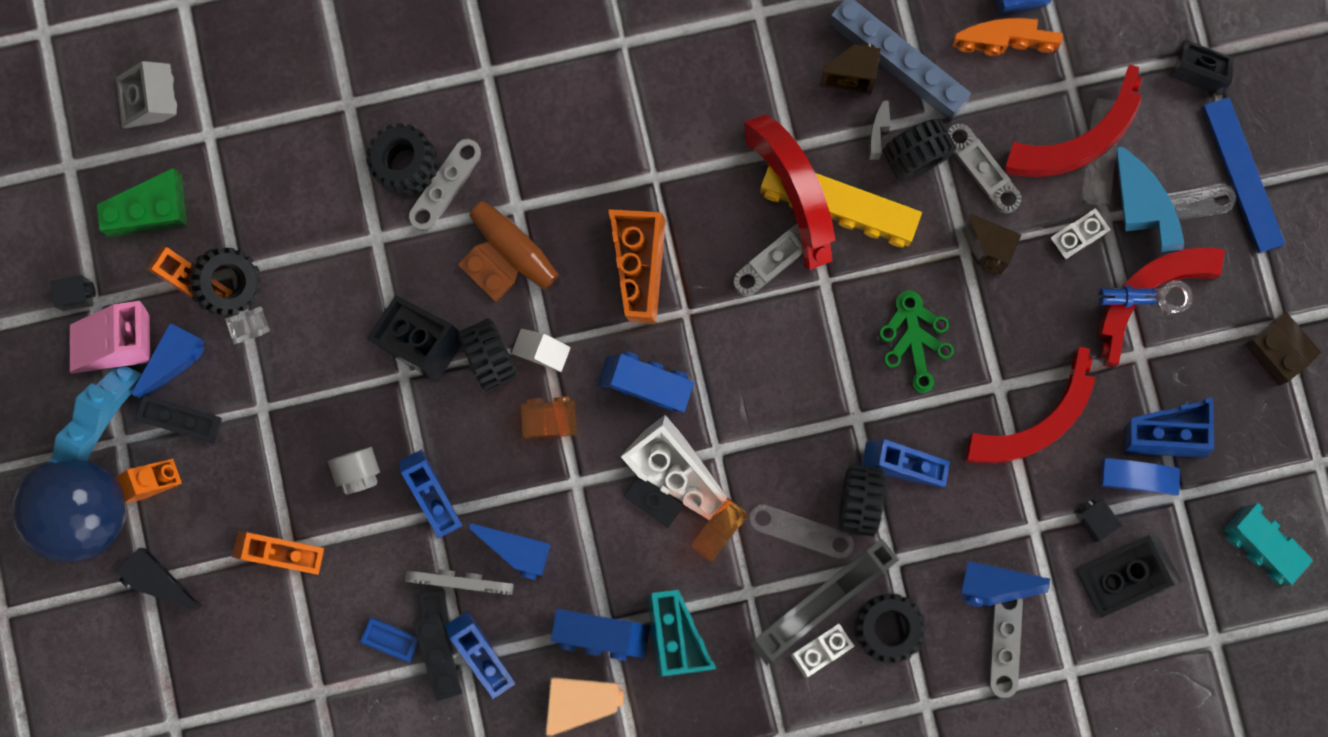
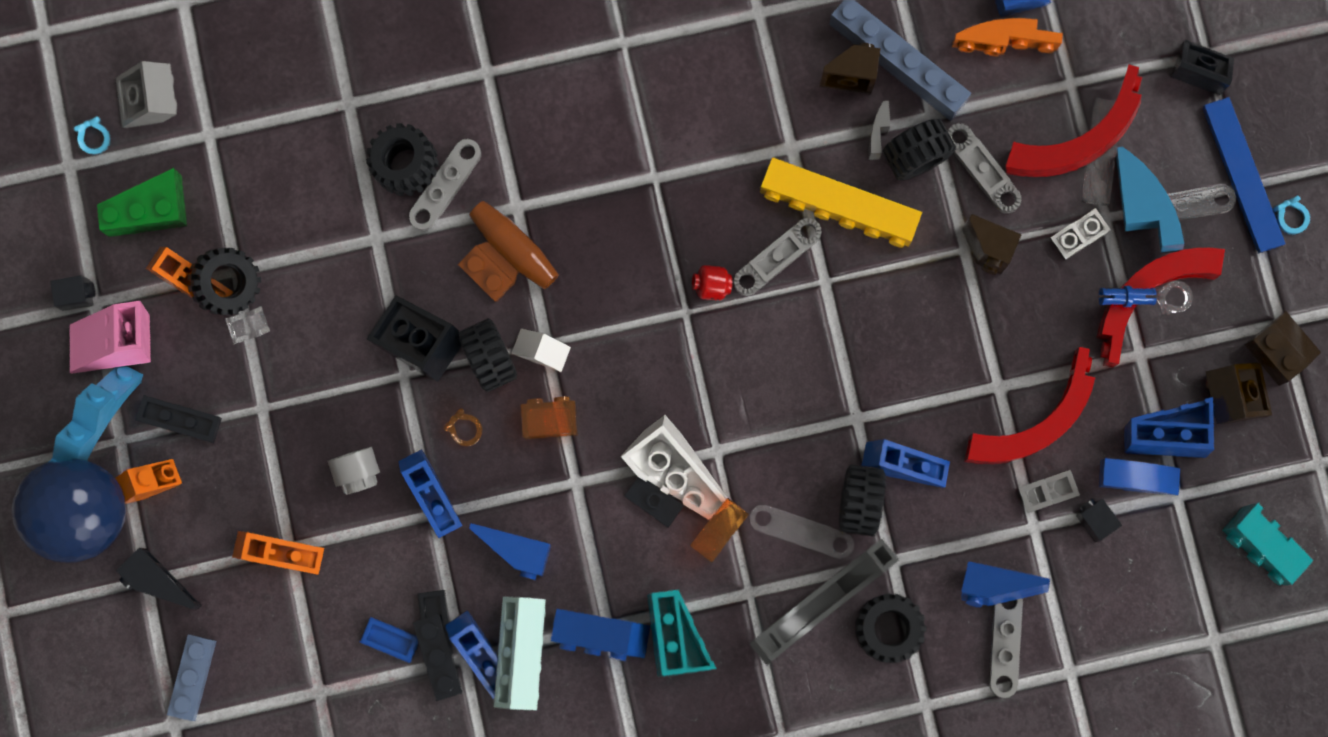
(95, 122): none -> medium azure piece
(172, 356): blue slope -> none
(191, 678): none -> sand blue plate
(451, 428): none -> clear orange piece
(470, 582): light grey plate -> none
(519, 653): none -> light aqua brick
(581, 701): light nougat slope -> none
(639, 254): orange wedge -> none
(646, 381): blue wedge -> none
(712, 282): none -> red head
(800, 183): red arch -> none
(822, 650): white slope -> none
(915, 337): green plant -> none
(1049, 491): none -> light grey slope
(1129, 574): black slope -> none
(1238, 393): none -> dark brown slope
(1281, 211): none -> medium azure piece

